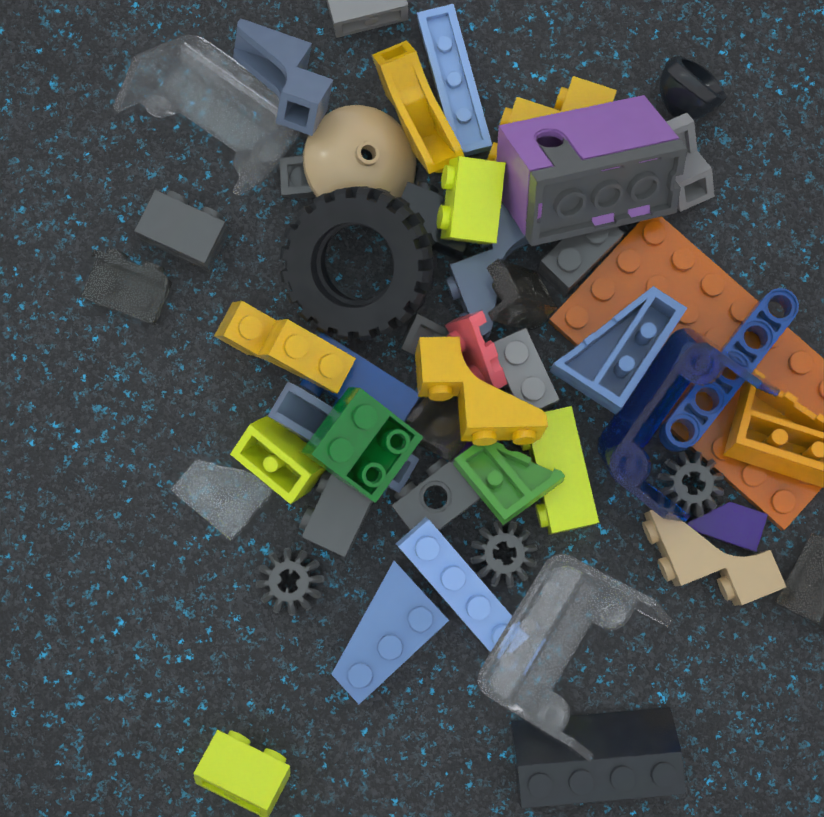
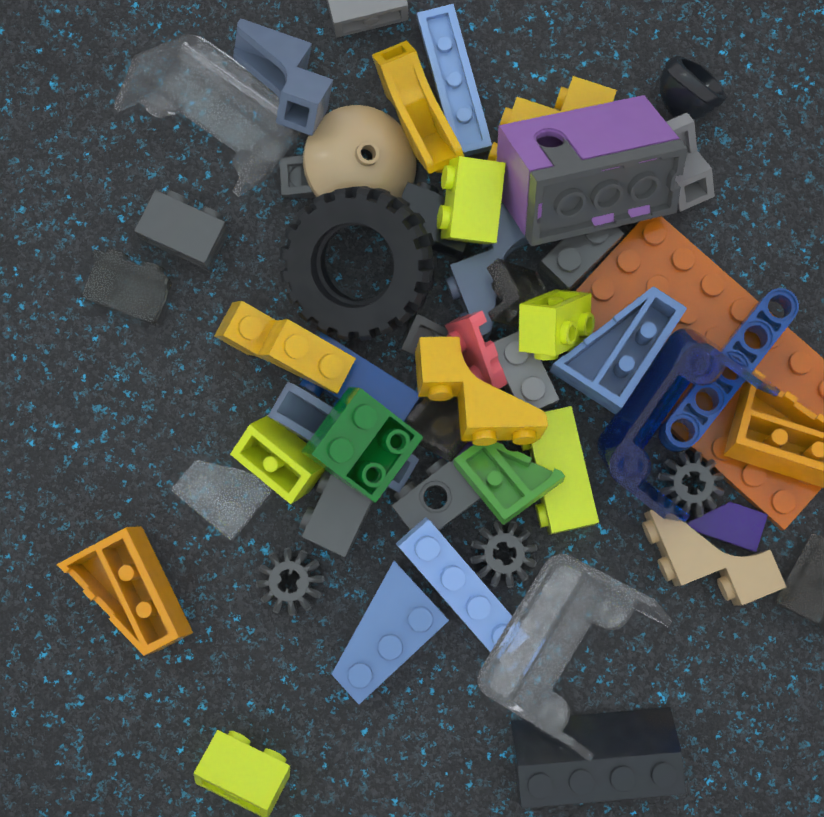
(131, 588): none -> light orange wedge
(554, 323): none -> neon yellow brick

